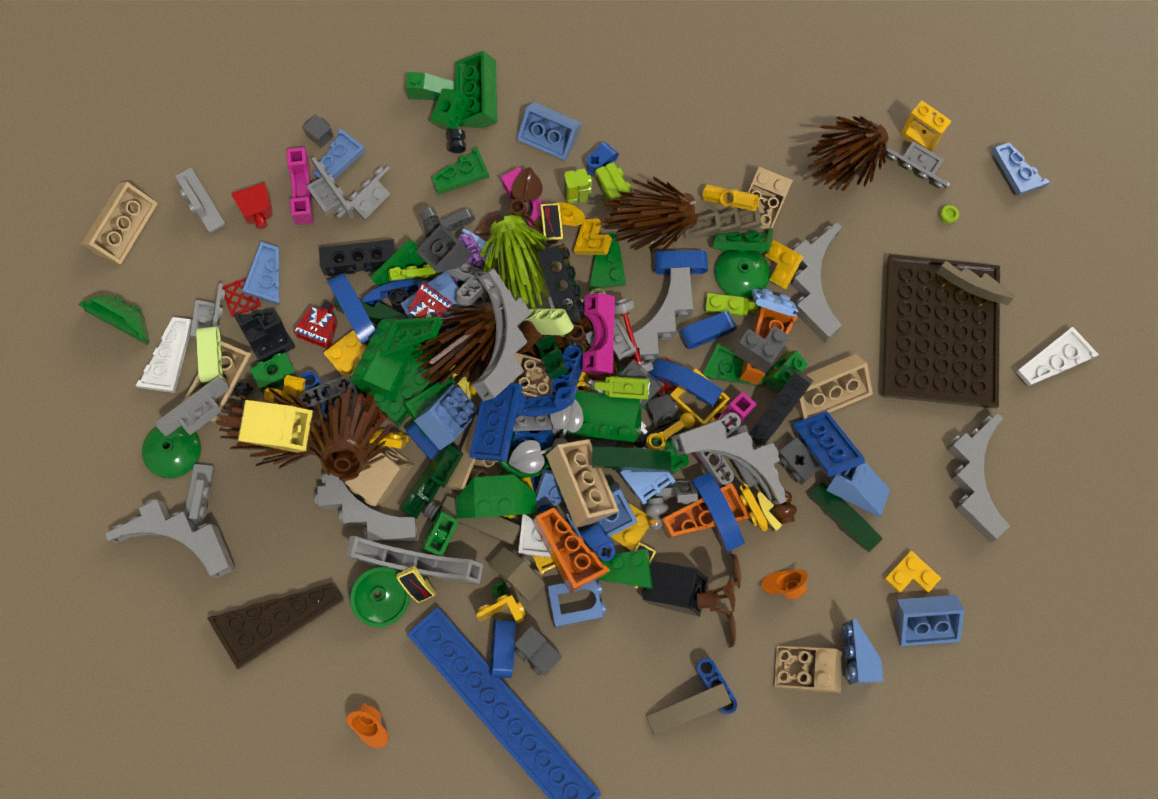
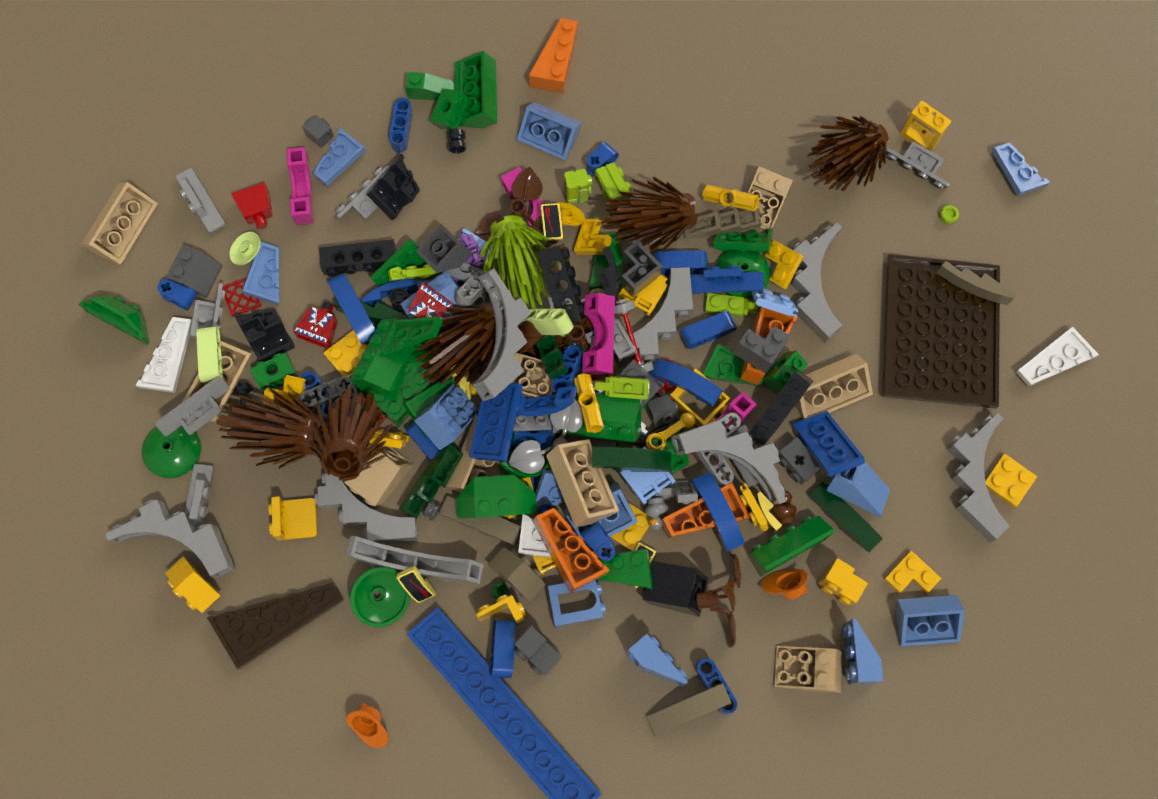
(178, 295): none -> blue piece
(189, 583): none -> yellow brick
(194, 270): none -> dark grey slope
(245, 248): none -> yellowish green dish
(275, 426): light yellow slope -> none
(293, 518): none -> yellow bracket
(325, 192): light grey bracket -> none
(394, 188): none -> black slope
(402, 132): none -> blue beam
(430, 220): dark grey beam -> none
(439, 534): green brick -> none
(464, 172): green wing -> none
(554, 62): none -> orange wedge
(590, 412): none -> yellow piece
(609, 278): none -> black slope
(642, 266): none -> dark grey brick
(648, 296): none -> yellow plate
(652, 660): none -> medium blue slope
(727, 280): none -> blue bracket
(790, 545): none -> green slope
(842, 582): none -> yellow brick
(1009, 480): none -> yellow plate

